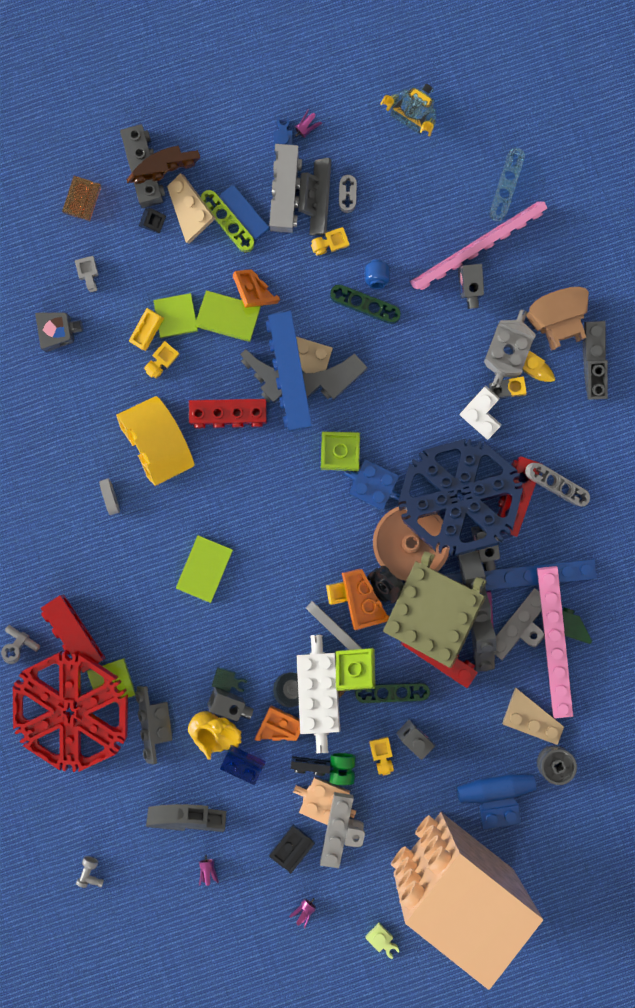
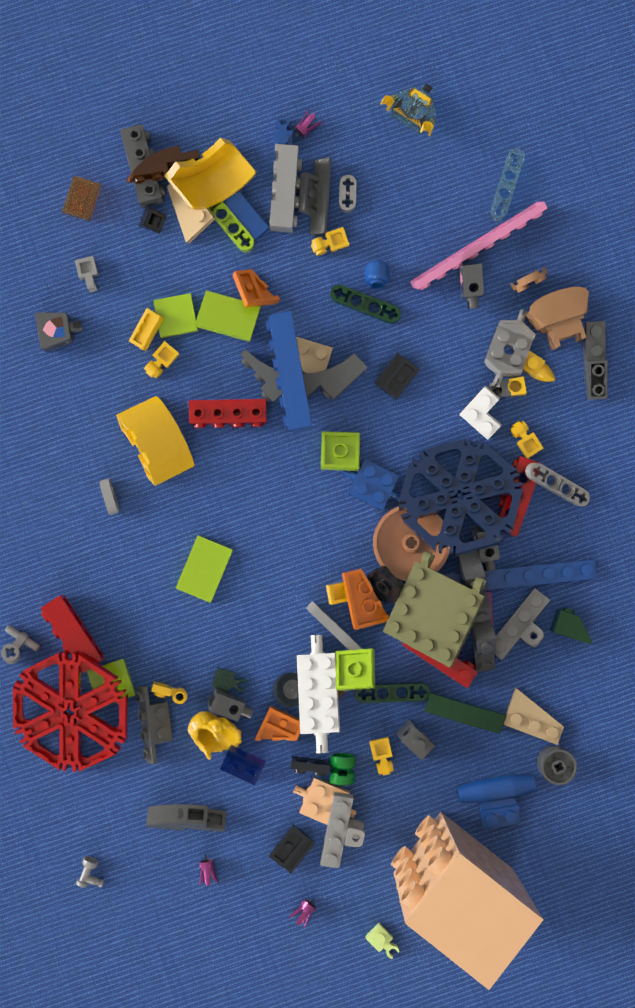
(162, 690): none -> yellow plate
(211, 178): none -> yellow panel
(397, 376): none -> black plate
(465, 713): none -> dark green slope
(529, 443): none -> yellow plate
(535, 276): none -> medium nougat plate
(555, 641): bright pink plate -> none

